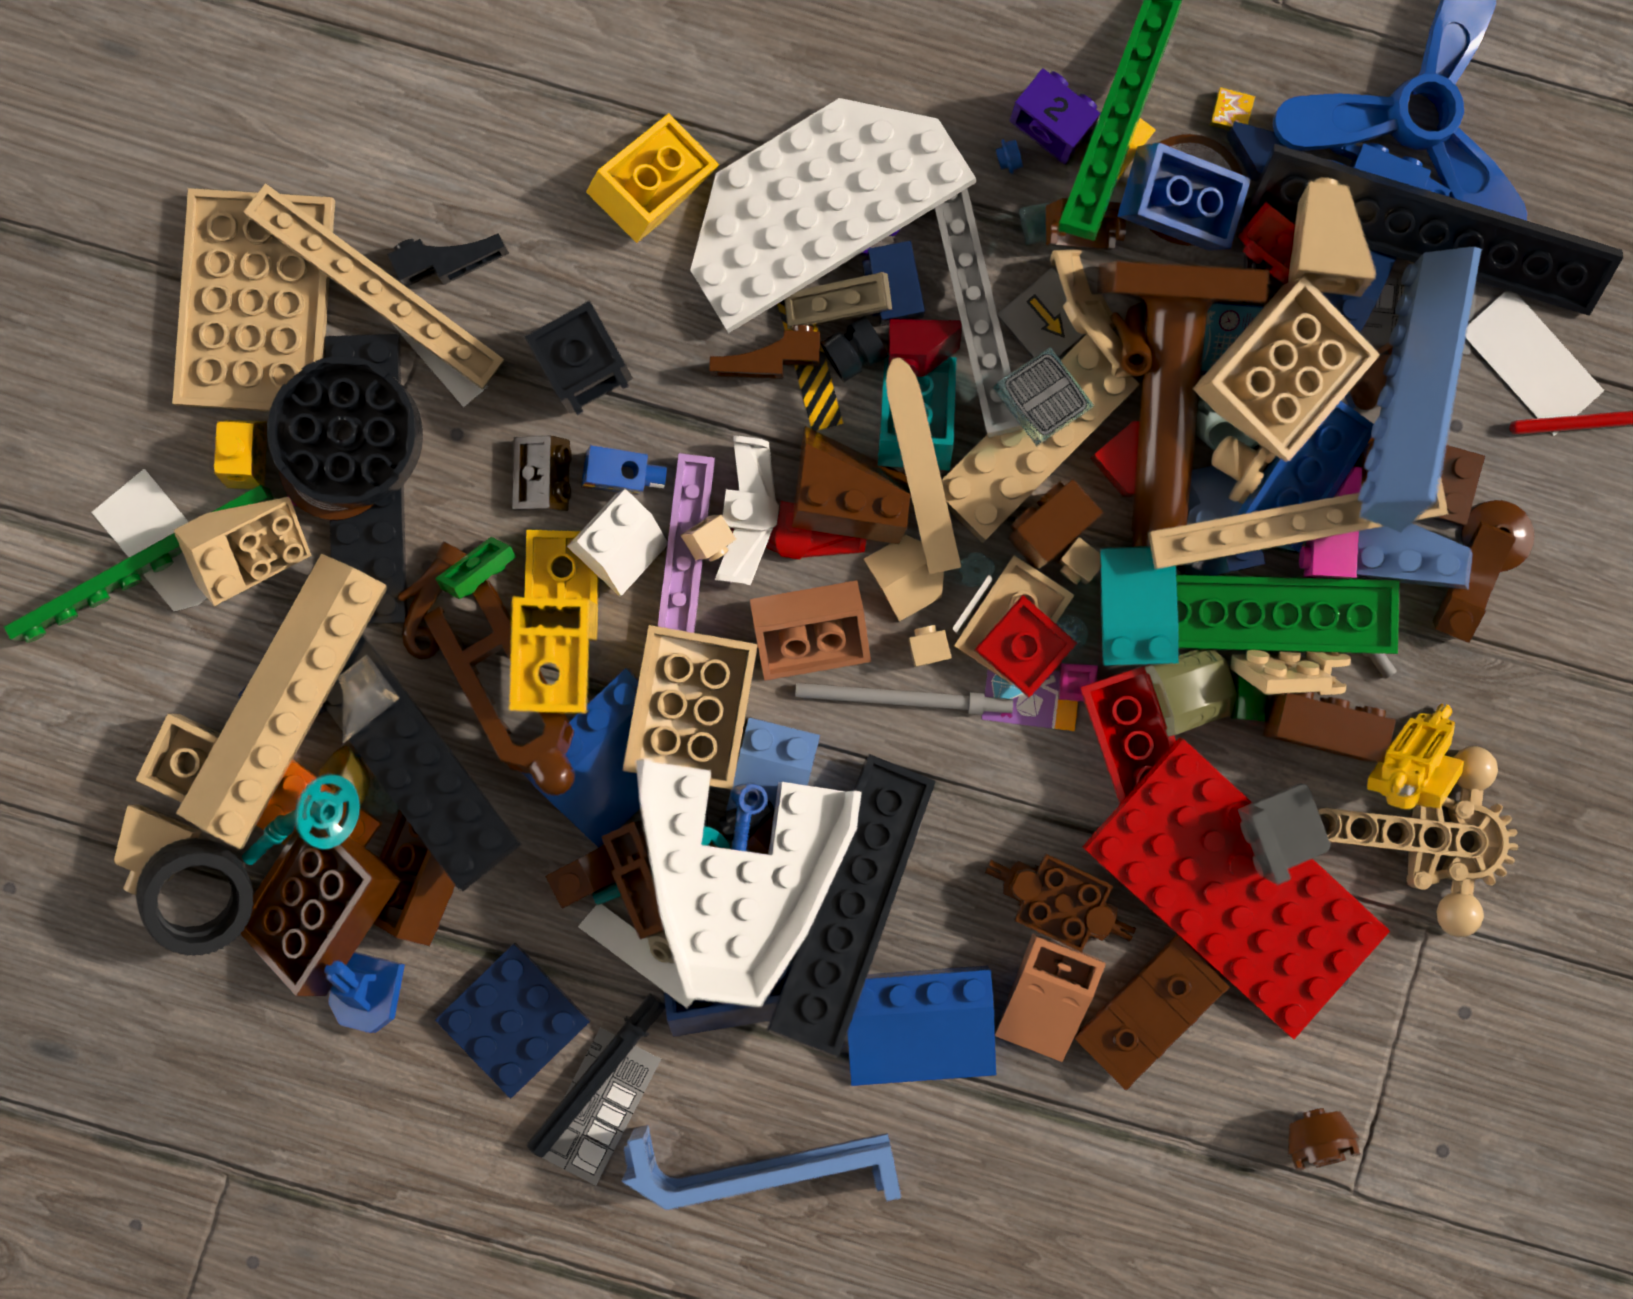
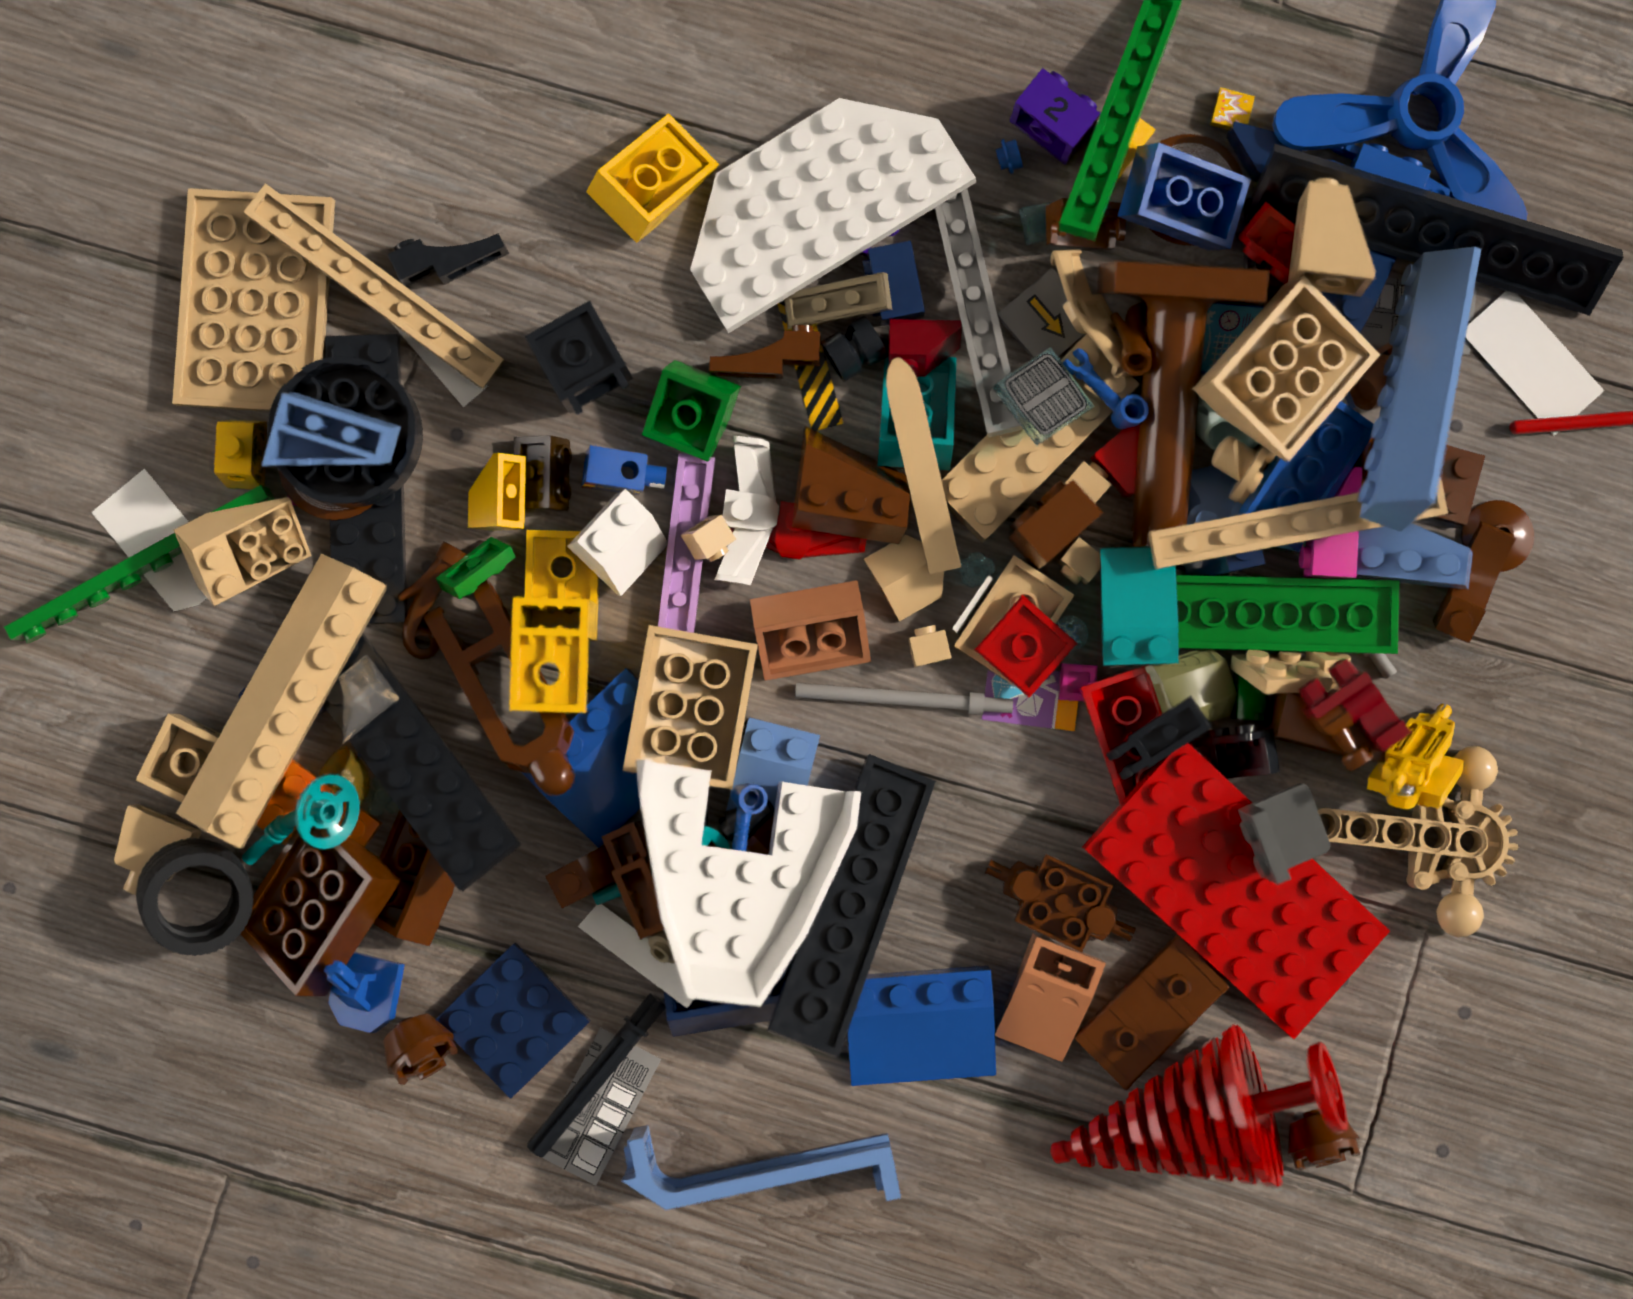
(326, 434): none -> medium blue wedge
(417, 1048): none -> reddish brown cone
(498, 494): none -> yellow slope
(690, 410): none -> green slope
(1091, 480): none -> tan plate
(1132, 405): none -> blue brick
(1162, 736): none -> black hinge
(1207, 1117): none -> red plant
(1242, 753): none -> black bracket
(1349, 703): none -> dark red hips

